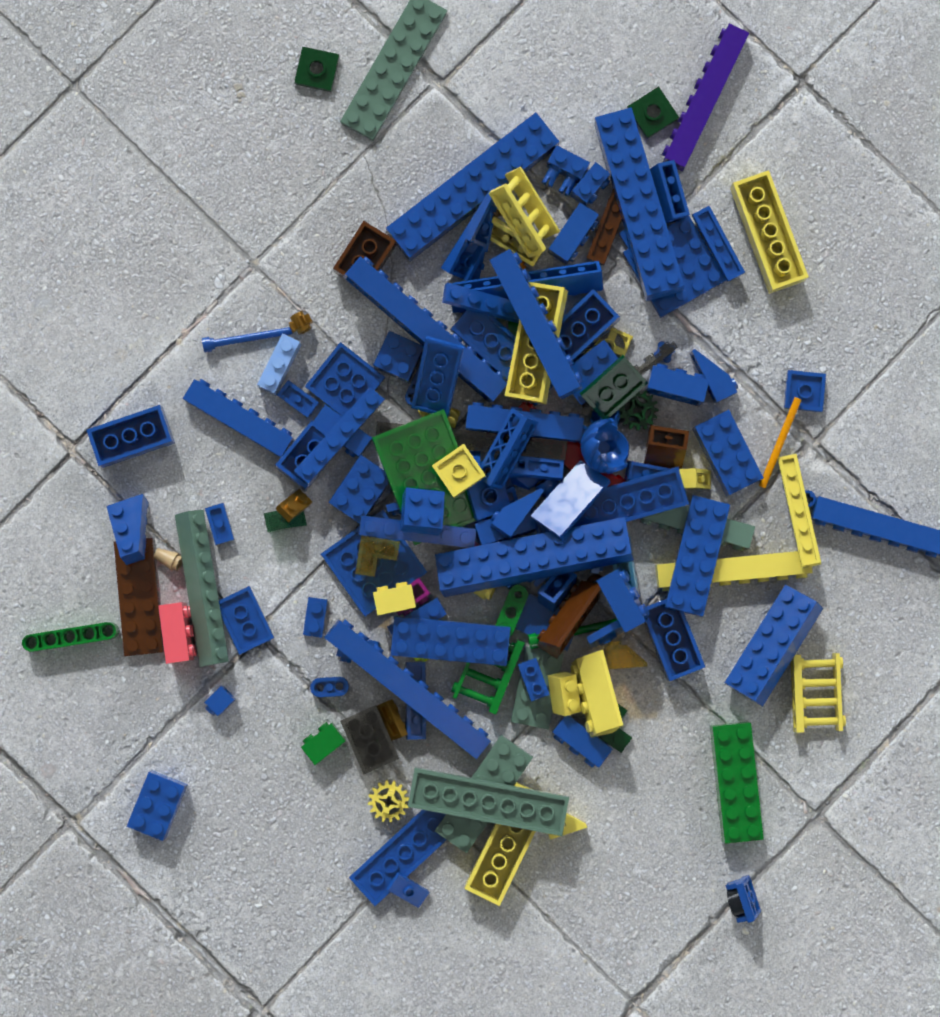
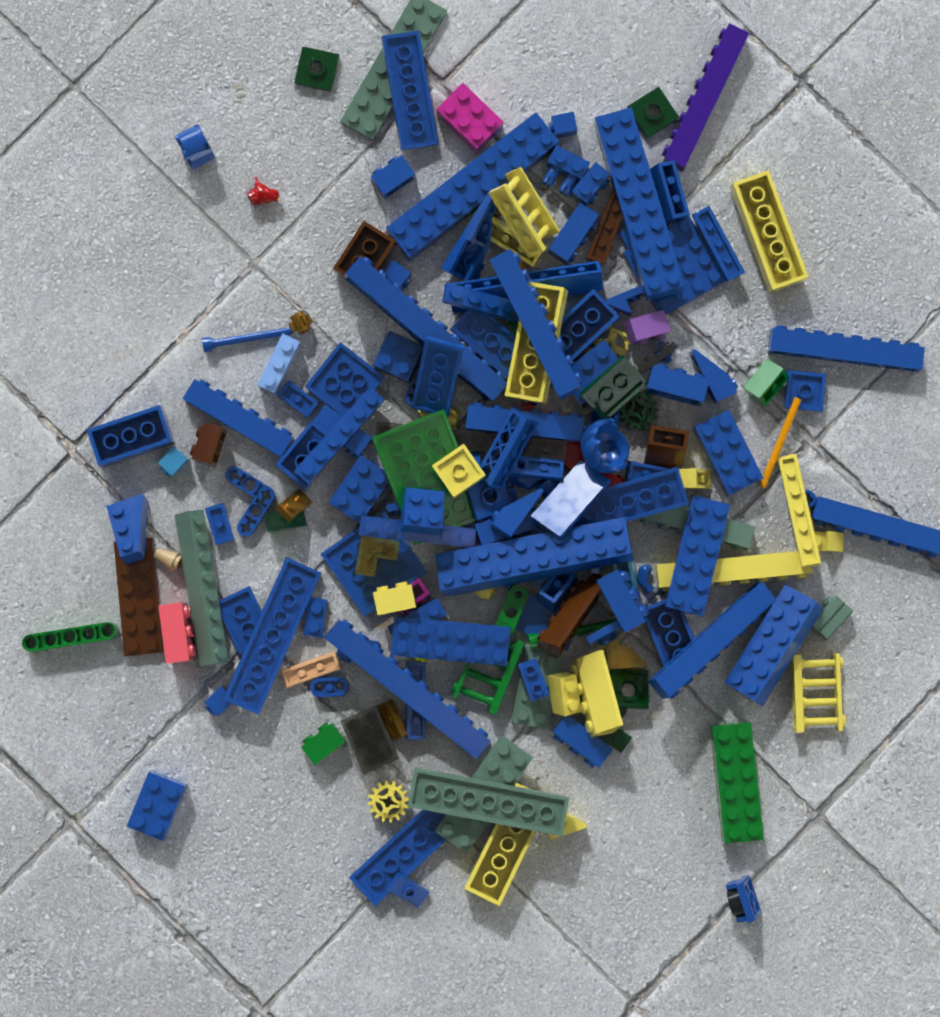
(173, 462): none -> dark azure brick
(195, 146): none -> blue brick
(208, 444): none -> reddish brown slope
(256, 493): none -> blue beam
(262, 194): none -> red animal
(272, 636): none -> blue plate
(310, 669): none -> light nougat tile
(392, 176): none -> blue brick
(398, 274): none -> blue brick
(409, 90): none -> blue plate
(469, 118): none -> dark pink brick
(563, 125): none -> blue brick
(619, 302): none -> blue slope
(638, 680): none -> dark green piece
(643, 578): none -> blue arm
(647, 327): none -> medium lavender brick
(711, 641): none -> blue brick
(766, 382): none -> brick
(829, 541): none -> light yellow slope
(831, 617): none -> sand green brick
(846, 349): none -> blue brick

